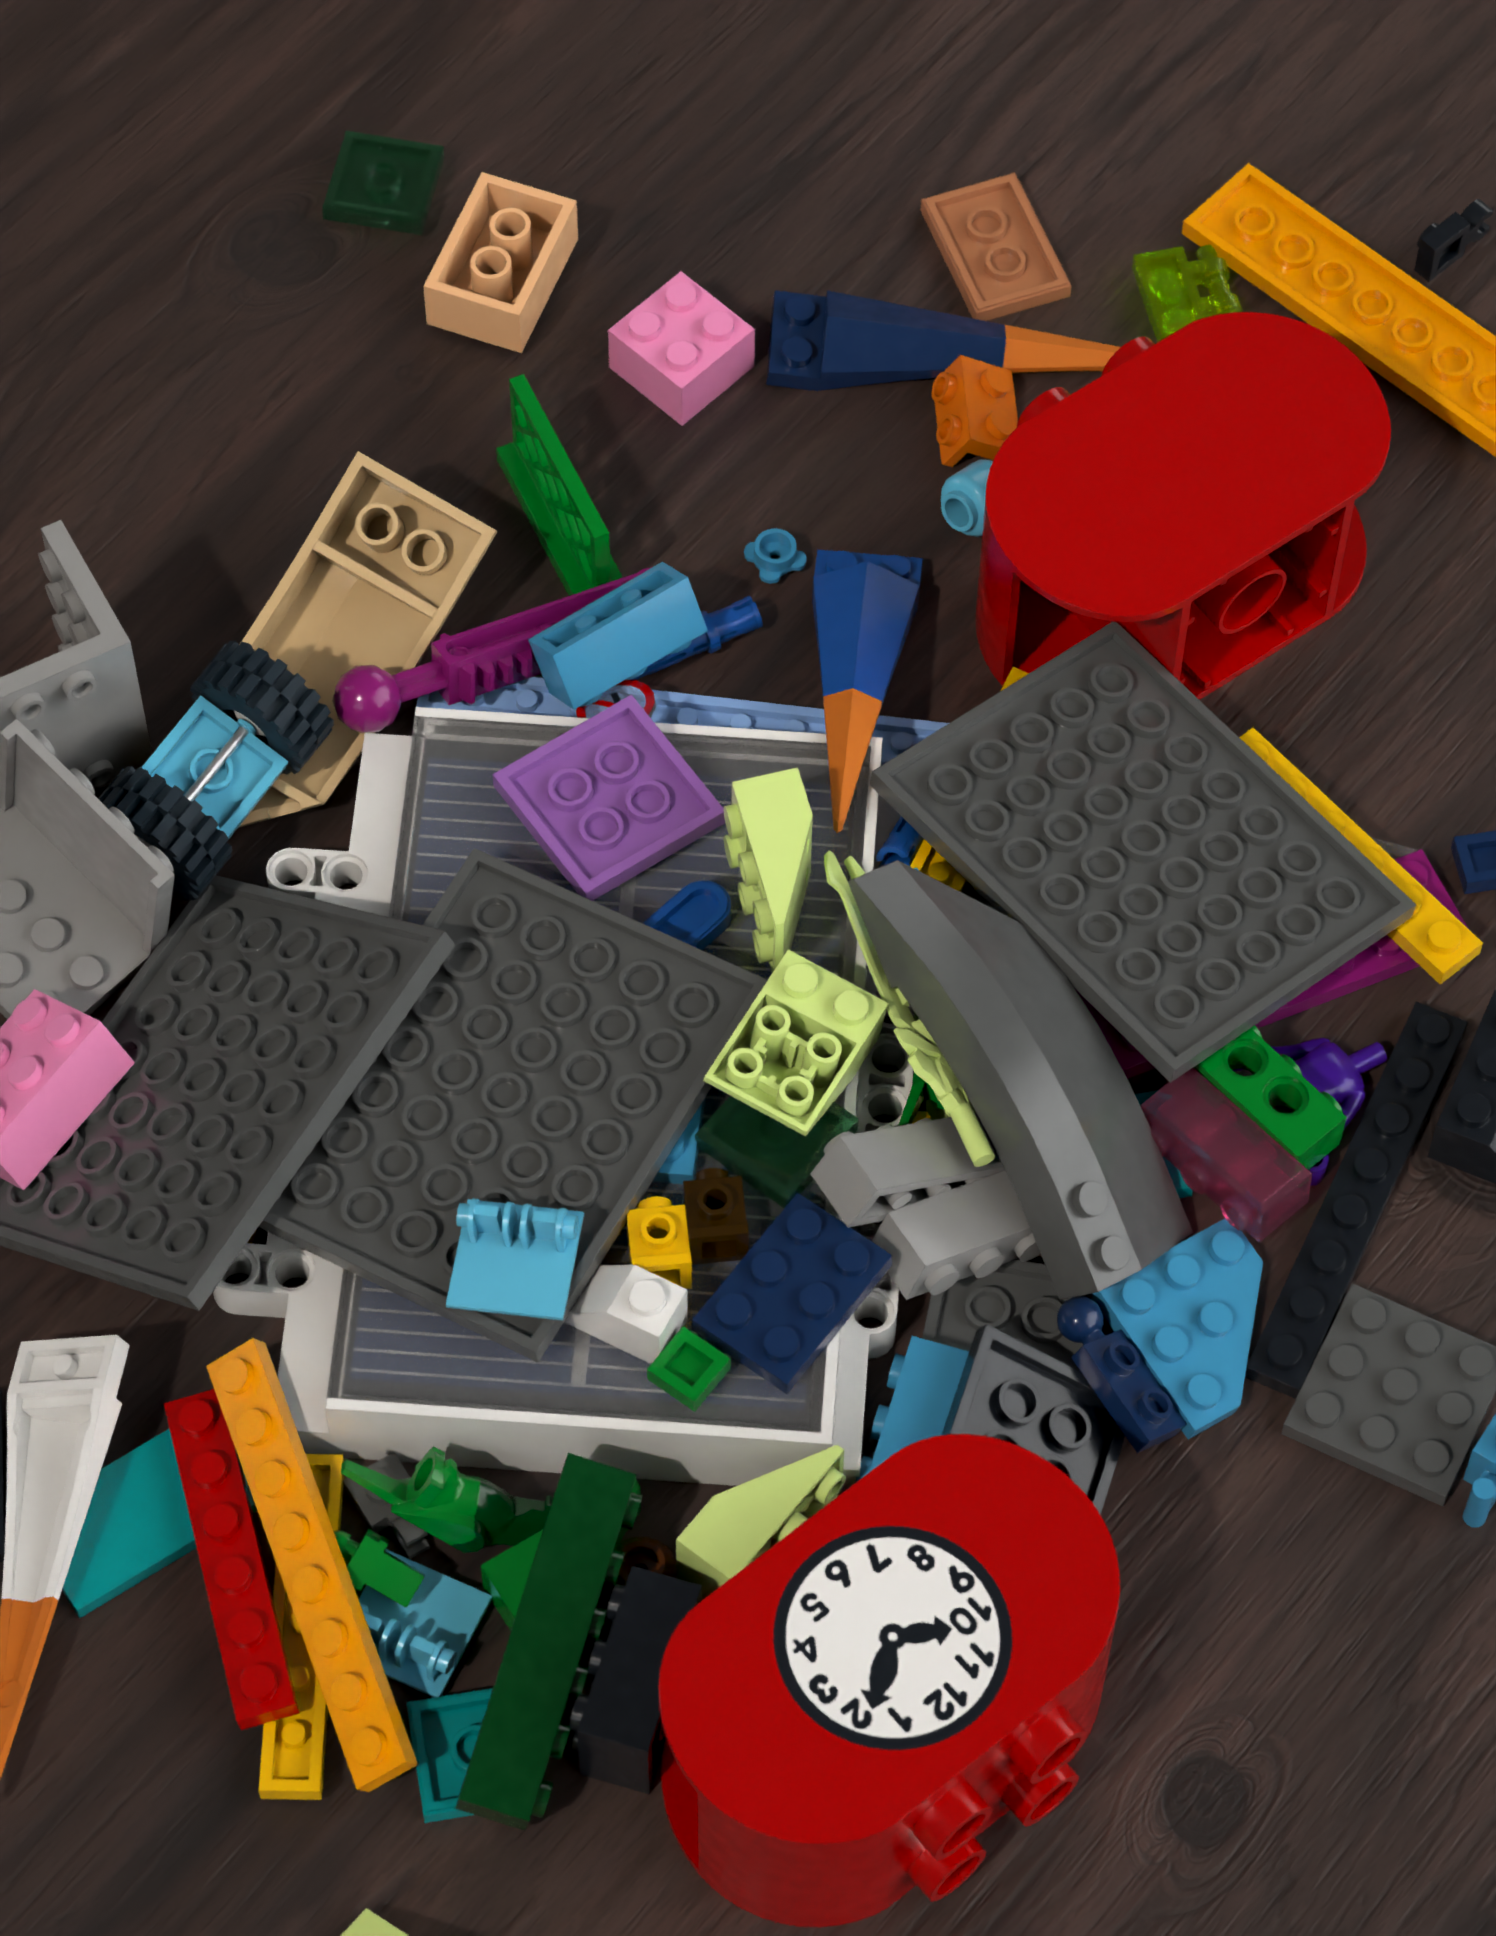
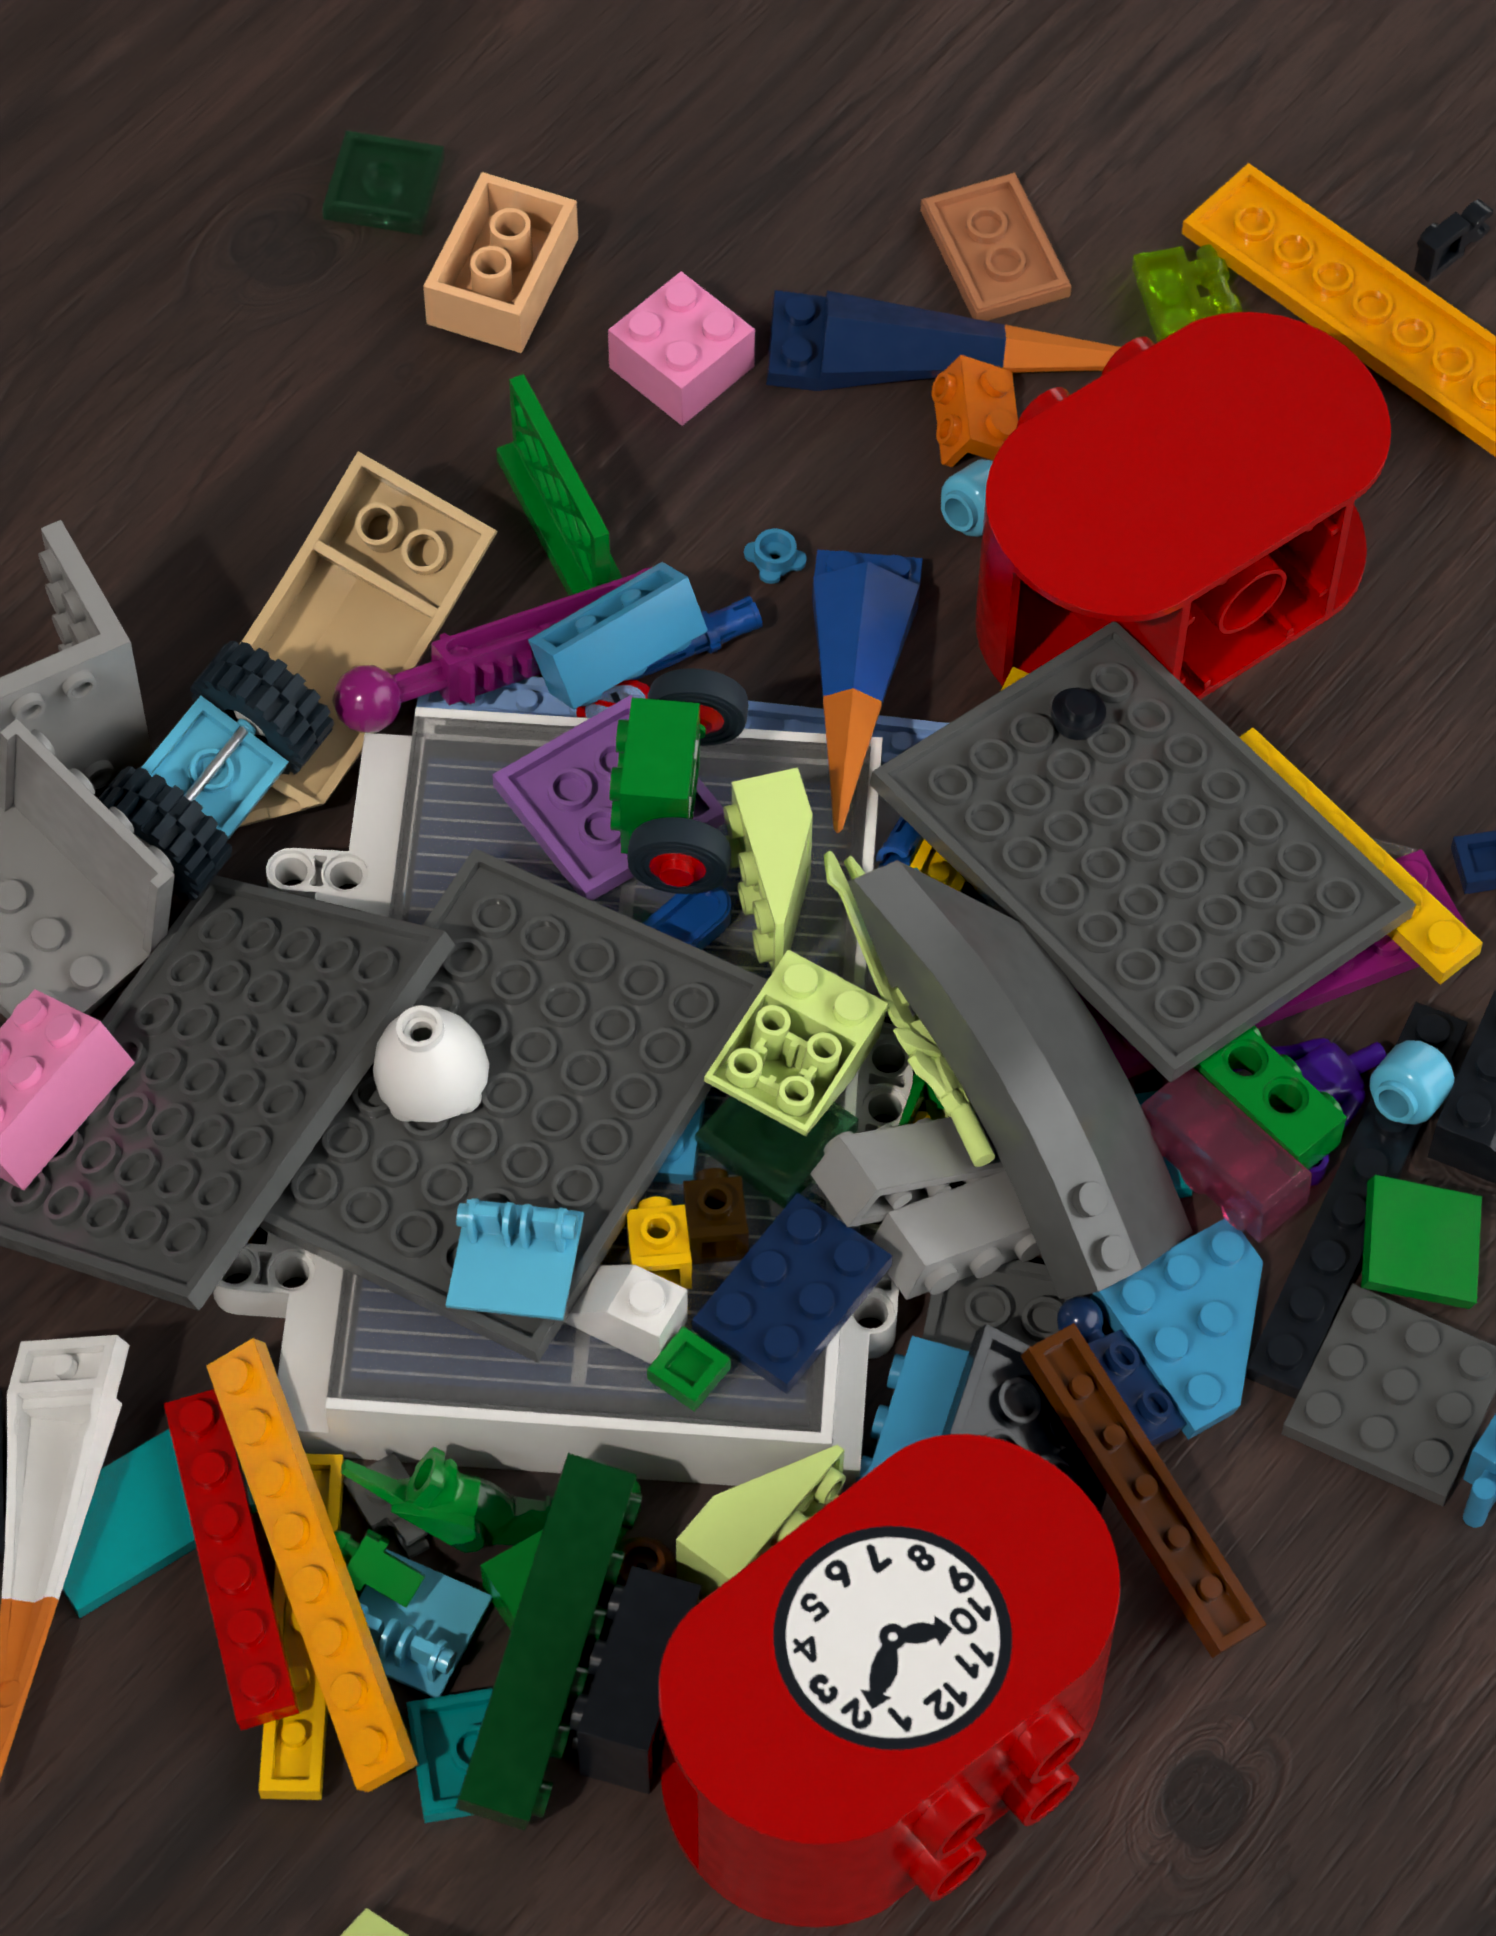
(430, 1065): none -> white piece
(659, 779): none -> brick
(1078, 713): none -> black plate
(1143, 1490): none -> reddish brown plate
(1411, 1082): none -> medium azure head
(1421, 1242): none -> green tile

